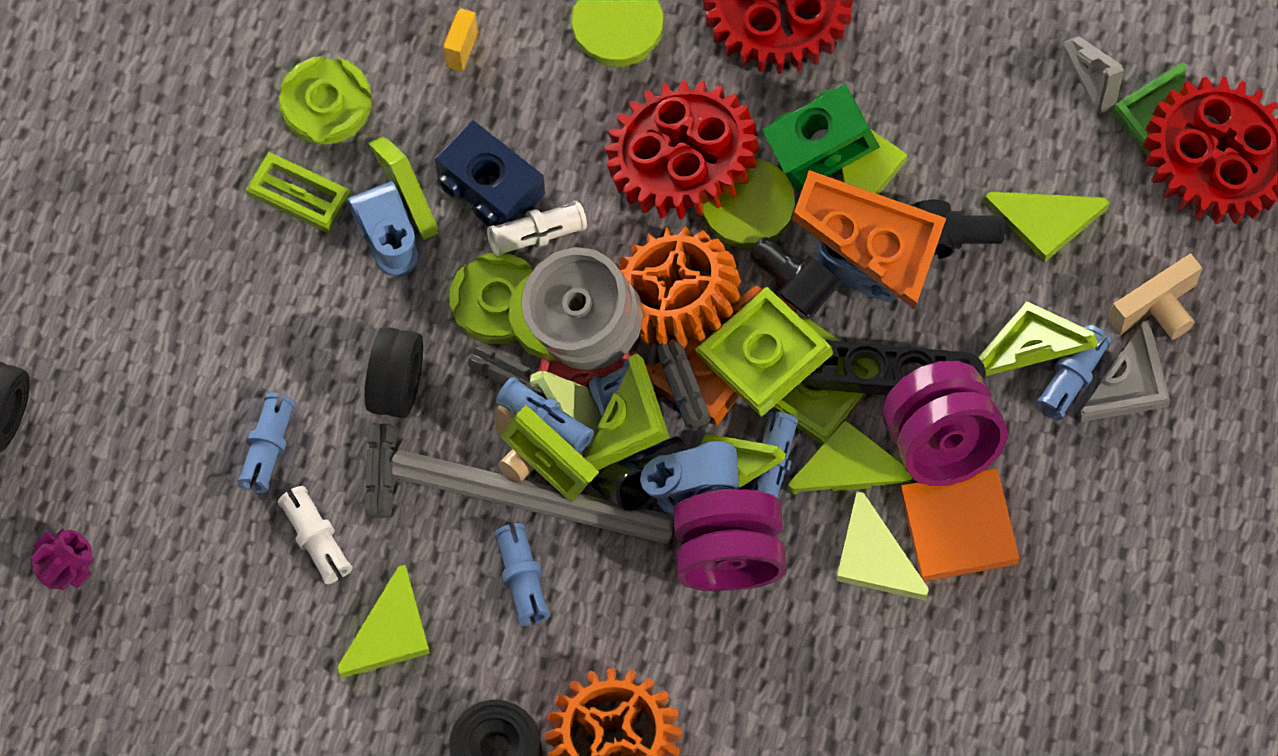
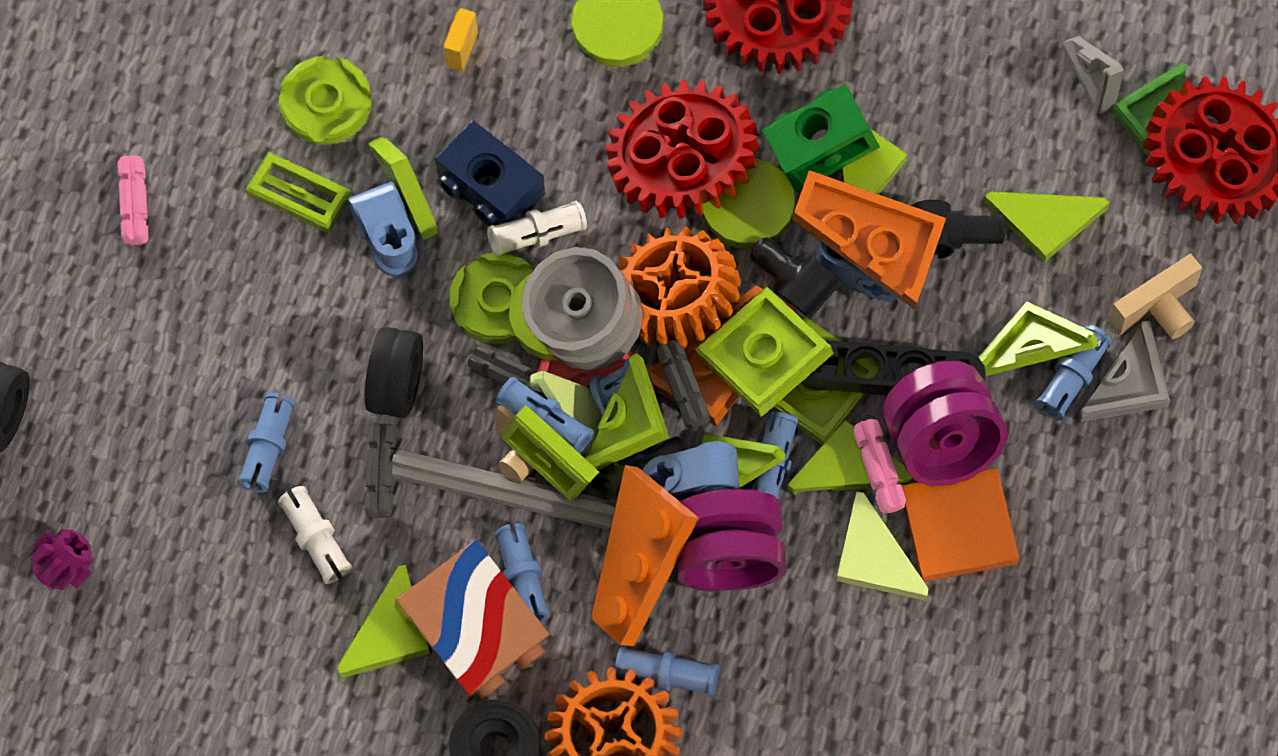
(133, 200): none -> bright pink axle
(474, 621): none -> panel
(640, 554): none -> orange wing
(668, 670): none -> medium blue pin
(879, 466): none -> bright pink axle

